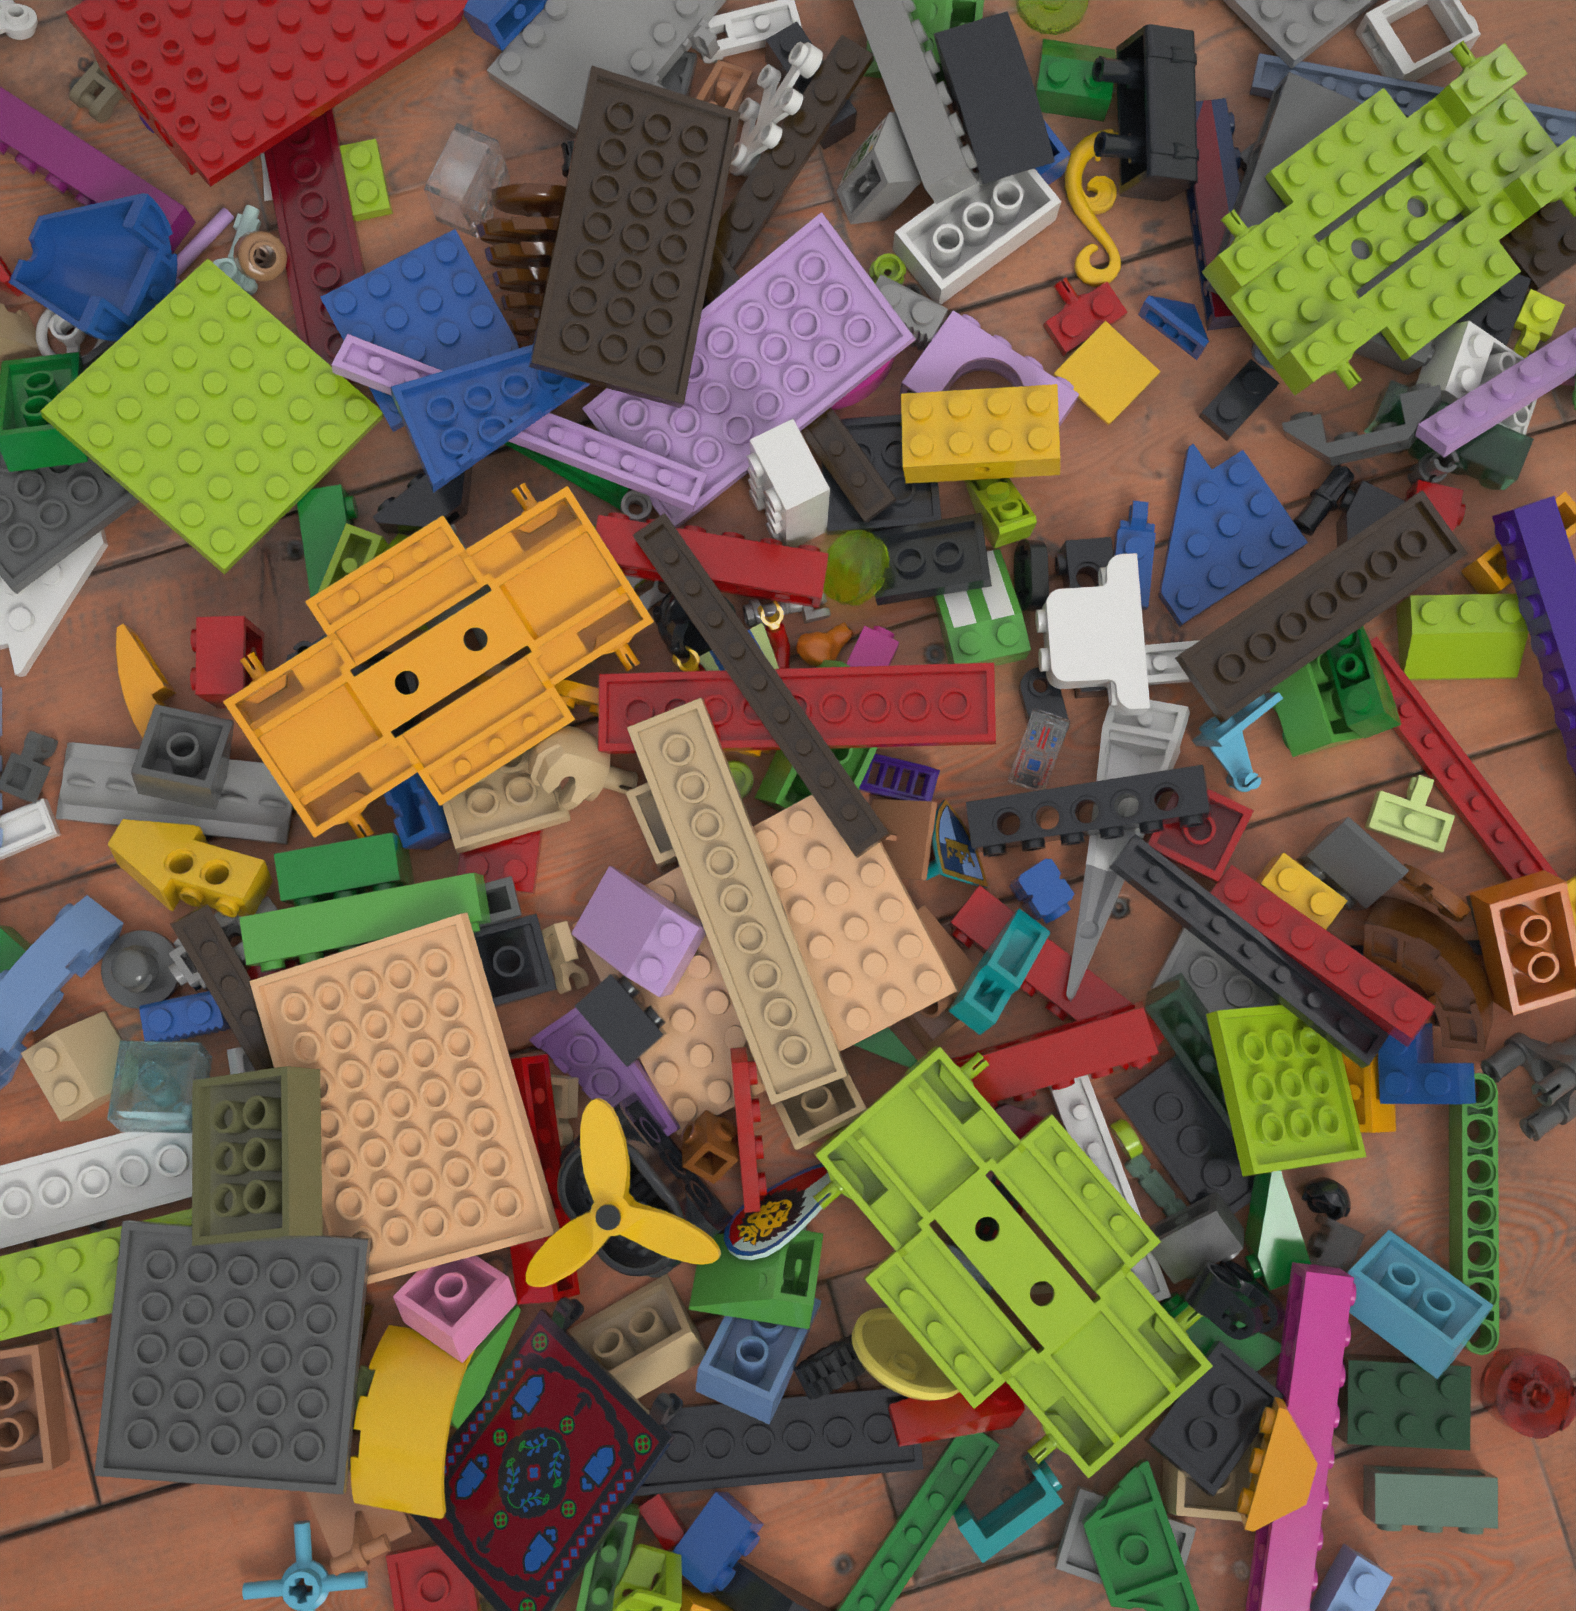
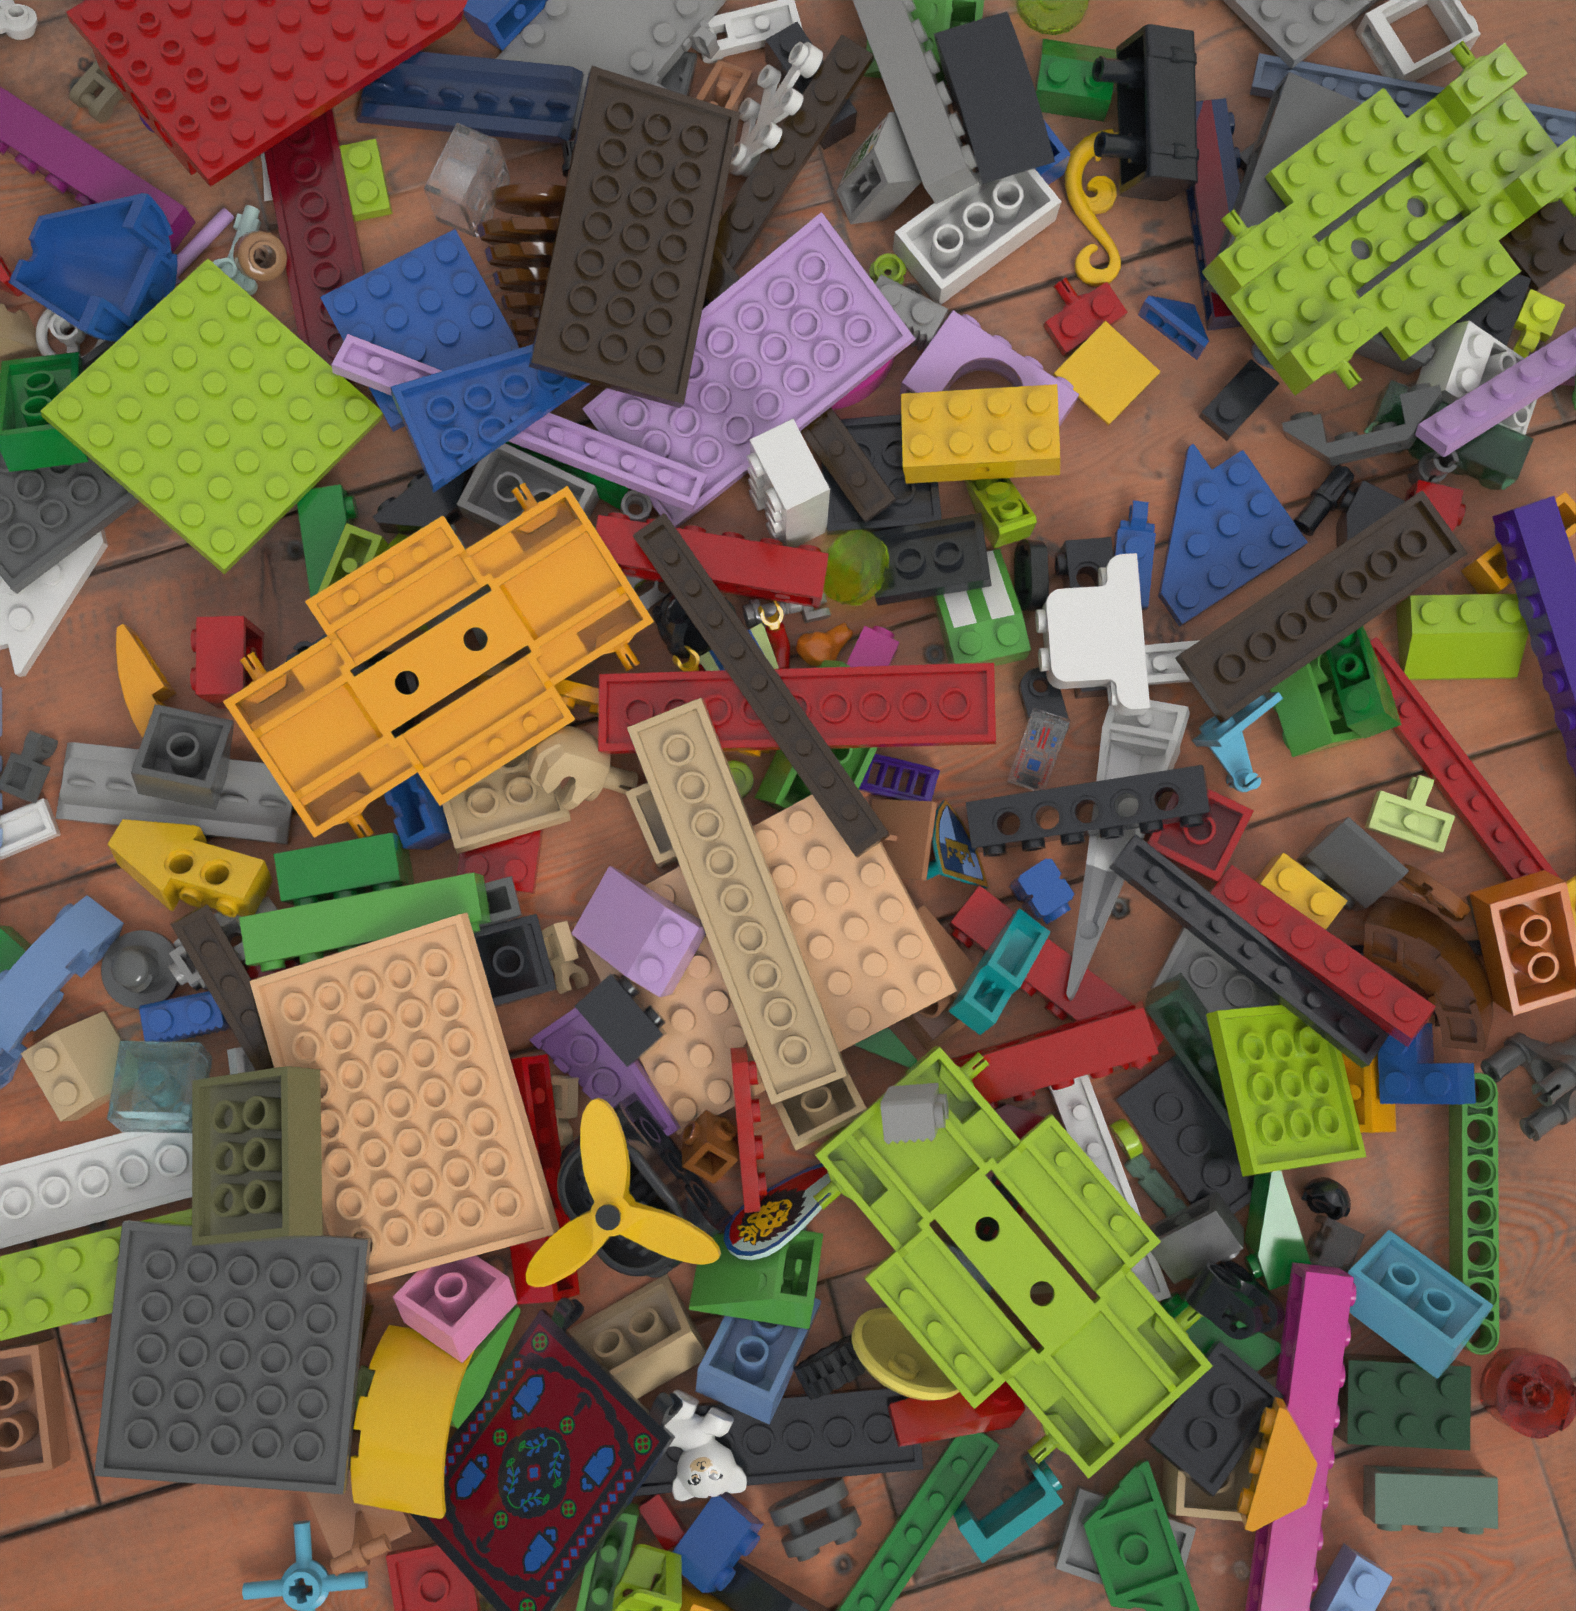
(478, 92): none -> dark blue plate
(488, 492): none -> light grey brick
(705, 1465): none -> white animal
(836, 1526): none -> dark grey brick
(913, 1112): none -> light grey brick

